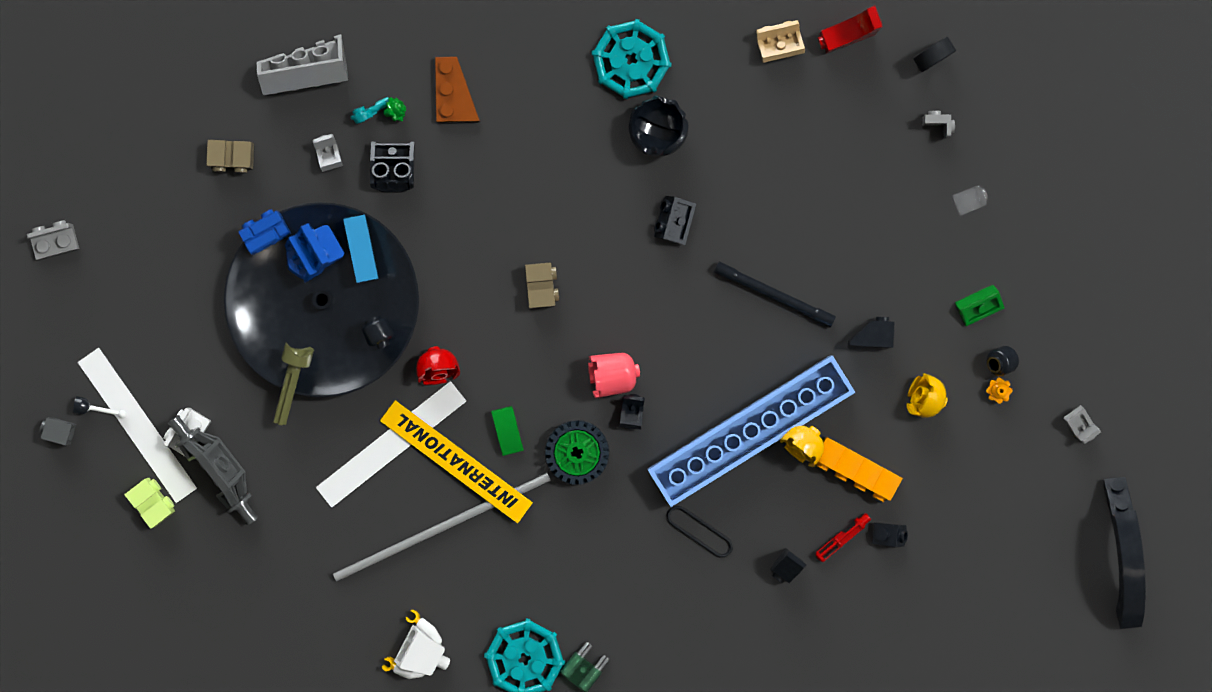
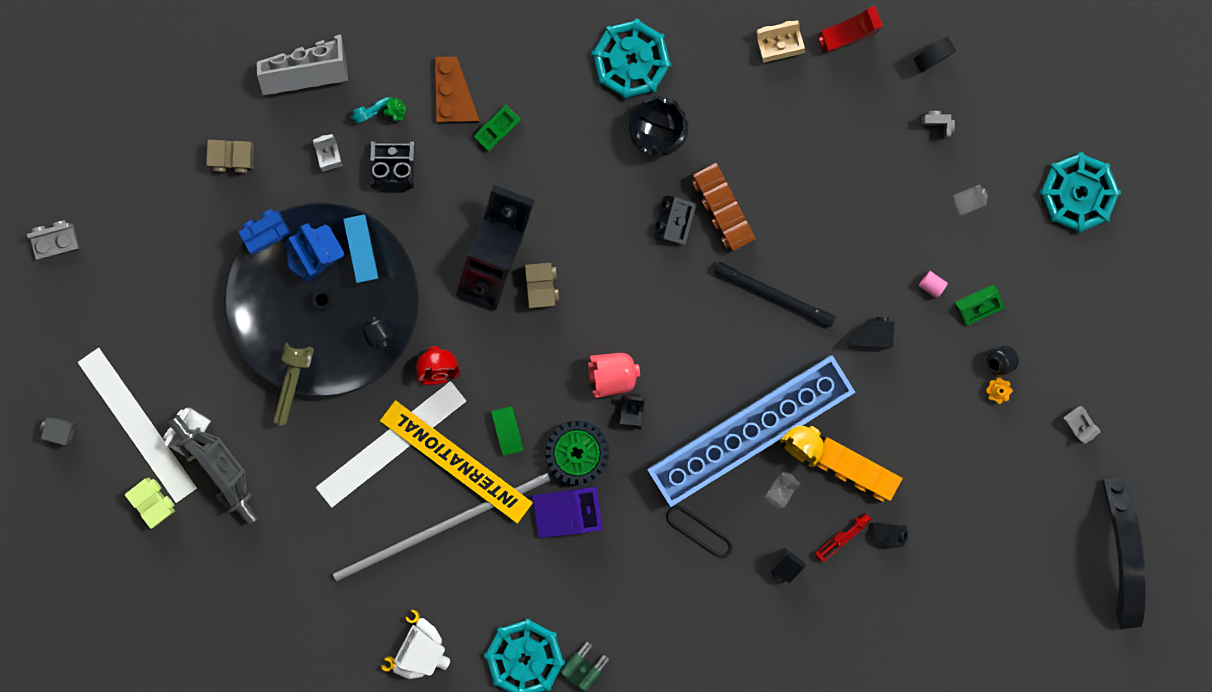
(82, 406): hinge -> none
(495, 247): none -> black bracket
(497, 128): none -> green slope
(567, 512): none -> dark purple slope
(723, 206): none -> dark orange brick
(782, 490): none -> clear bracket
(927, 396): yellow cylinder -> none
(933, 284): none -> bright pink beam
(1069, 198): none -> teal plate

